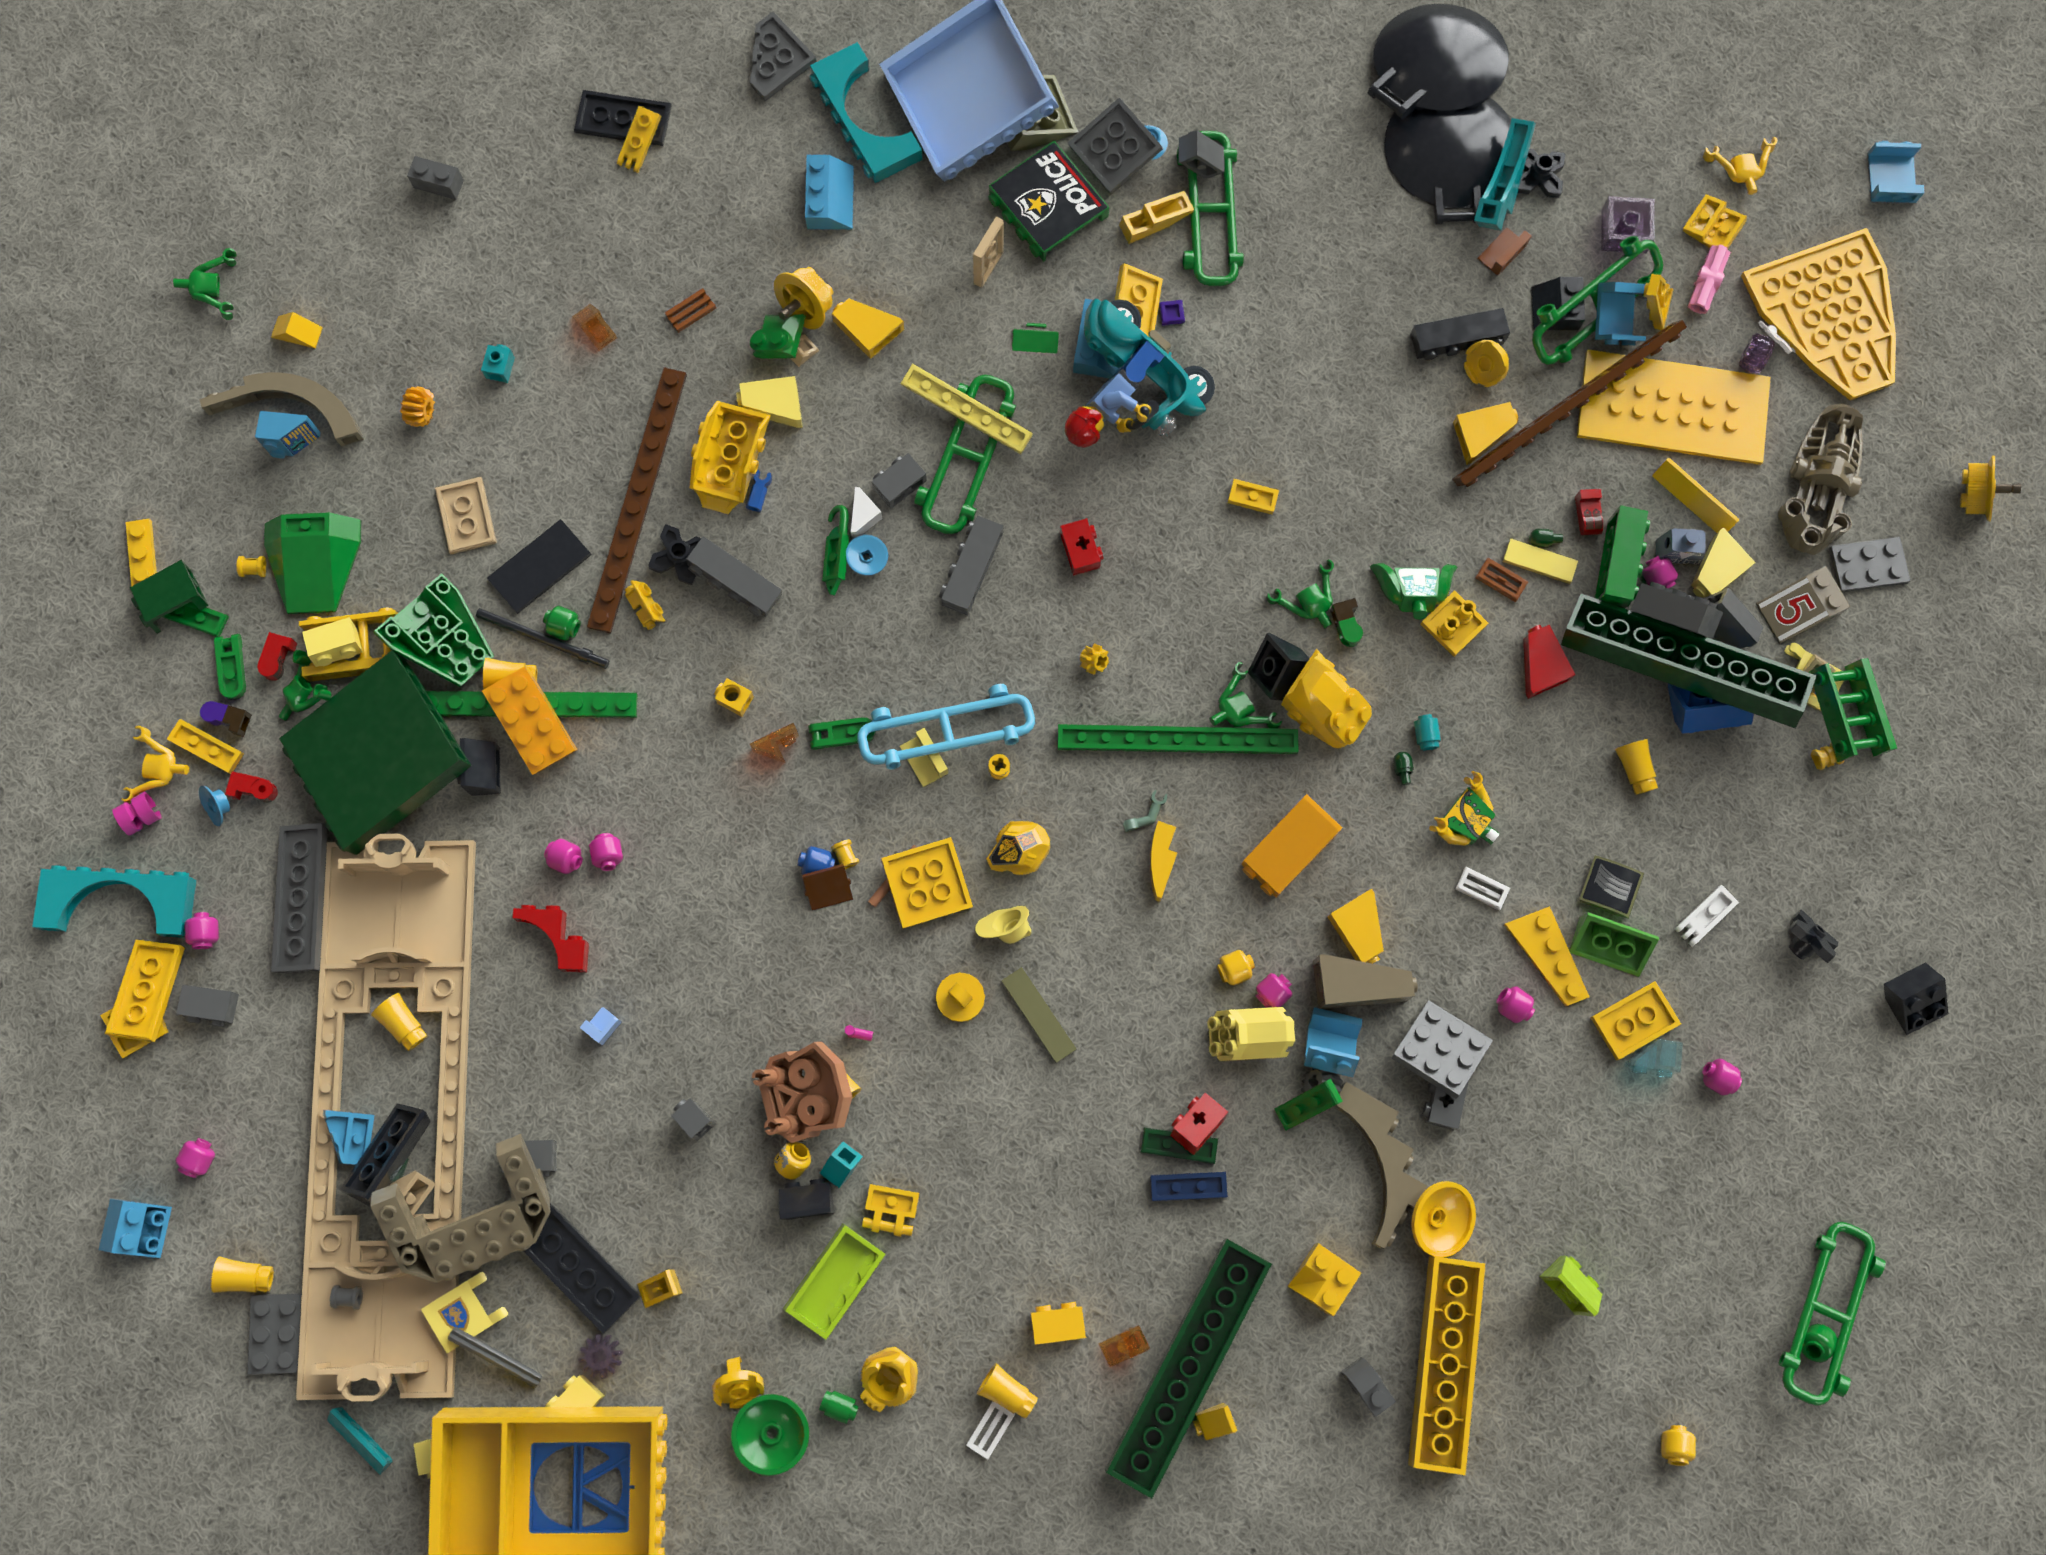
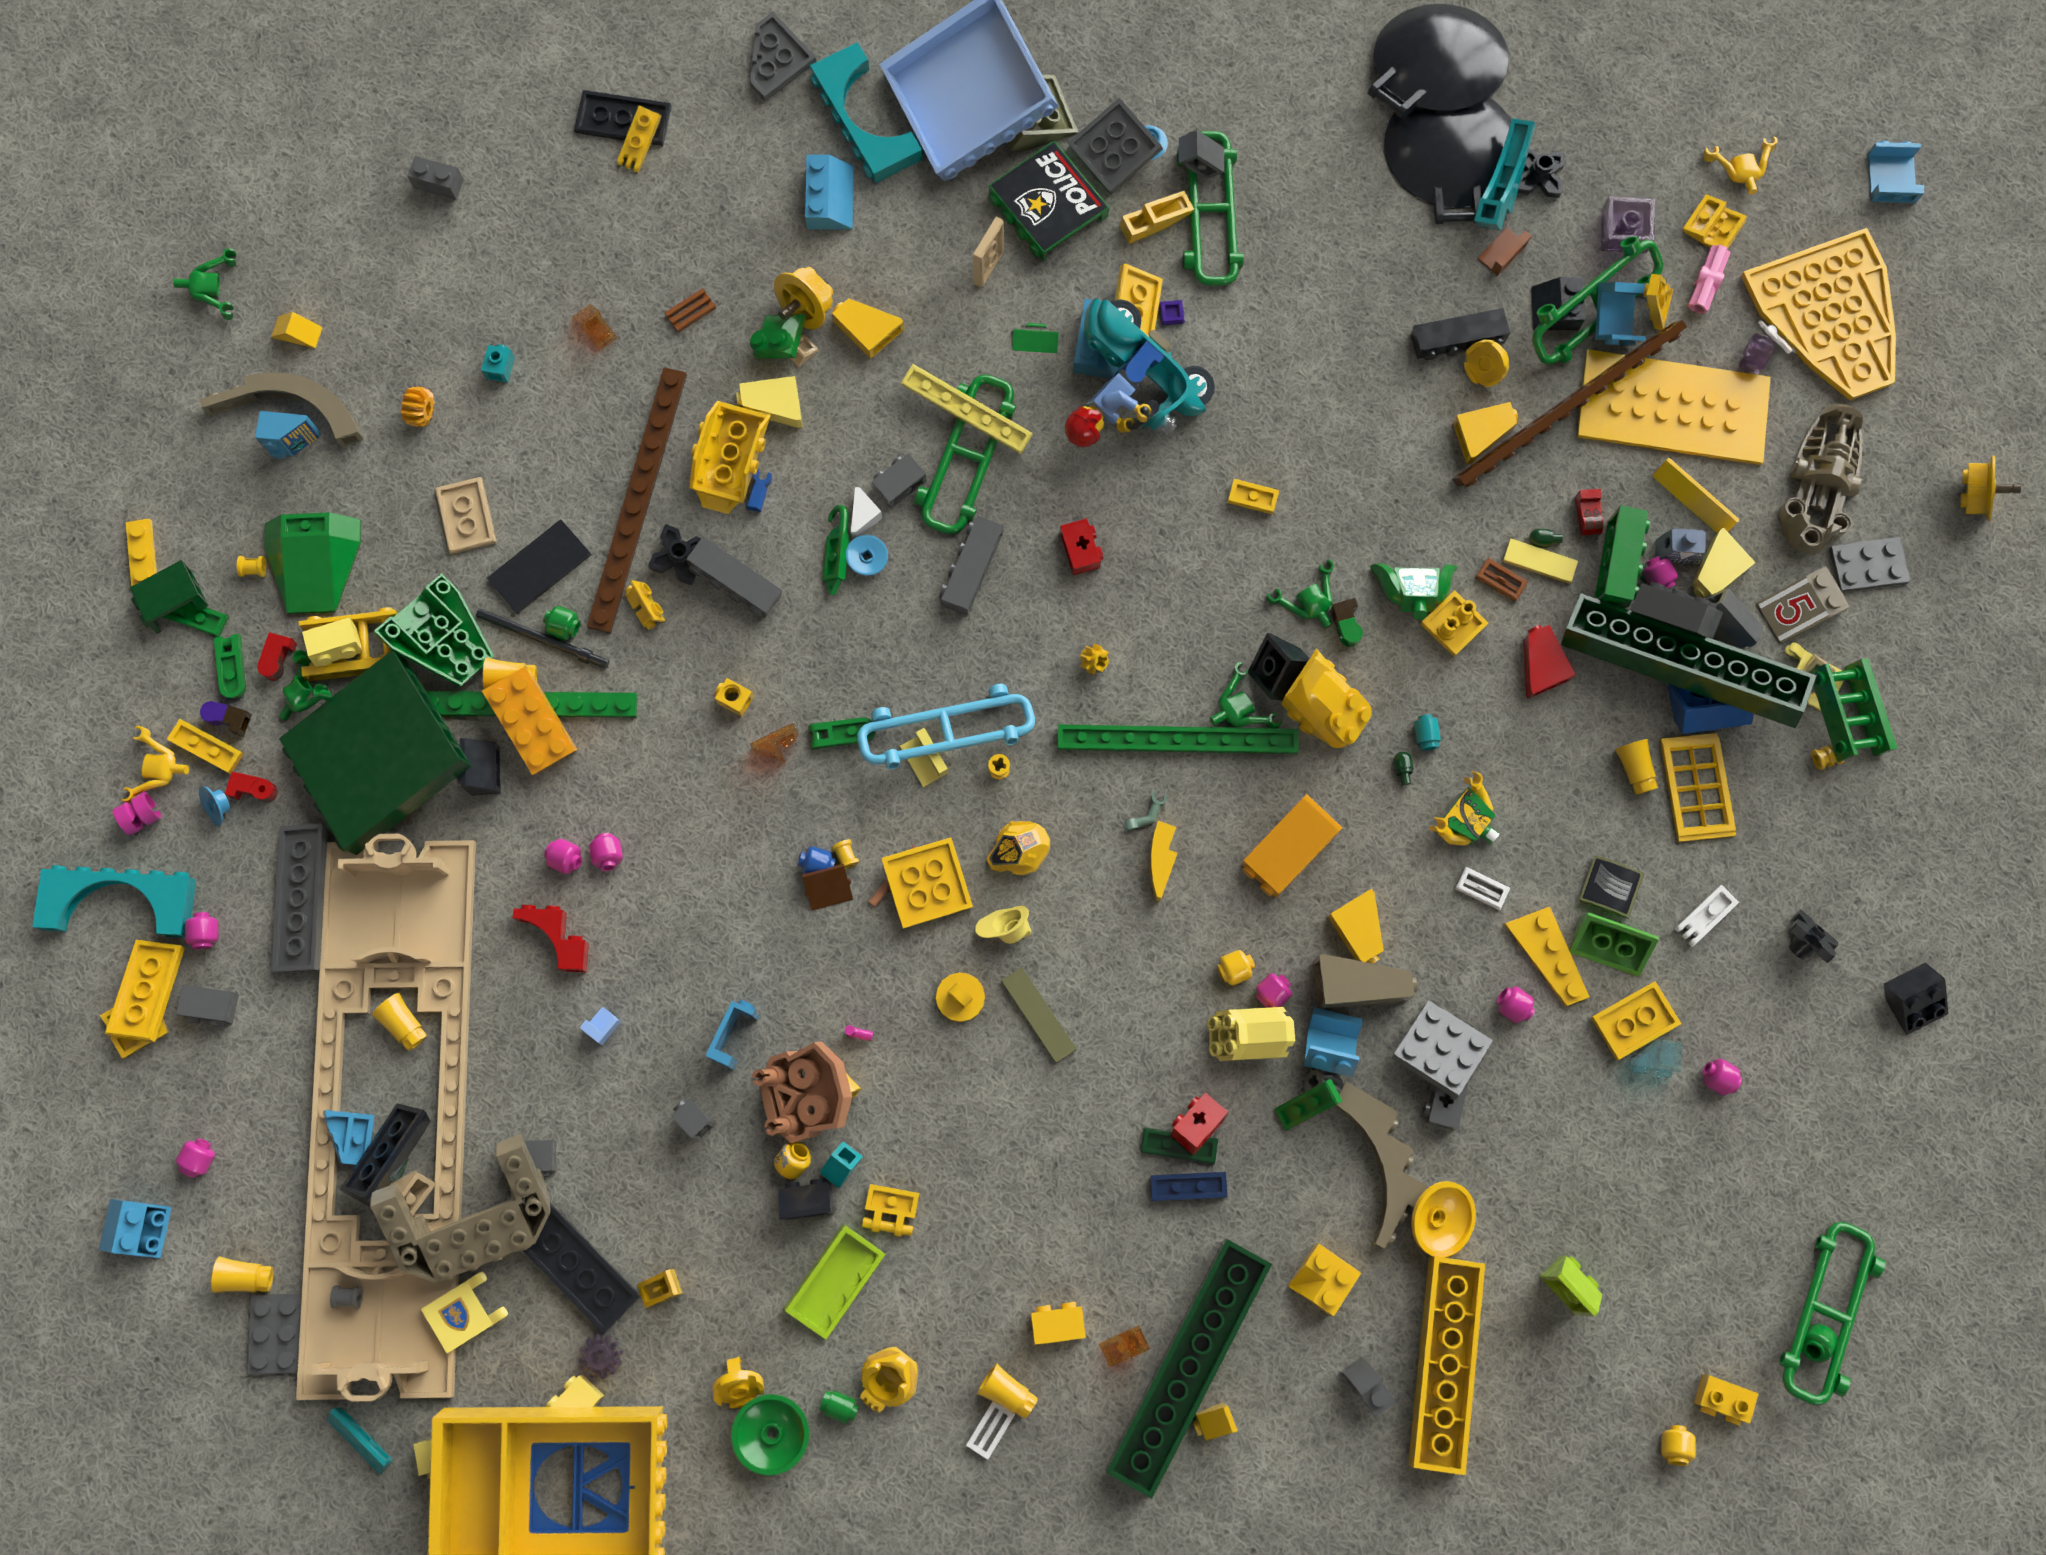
(495, 1357): dark grey axle -> none
(714, 1051): none -> dark azure panel
(1705, 831): none -> yellow piece
(1725, 1398): none -> yellow brick

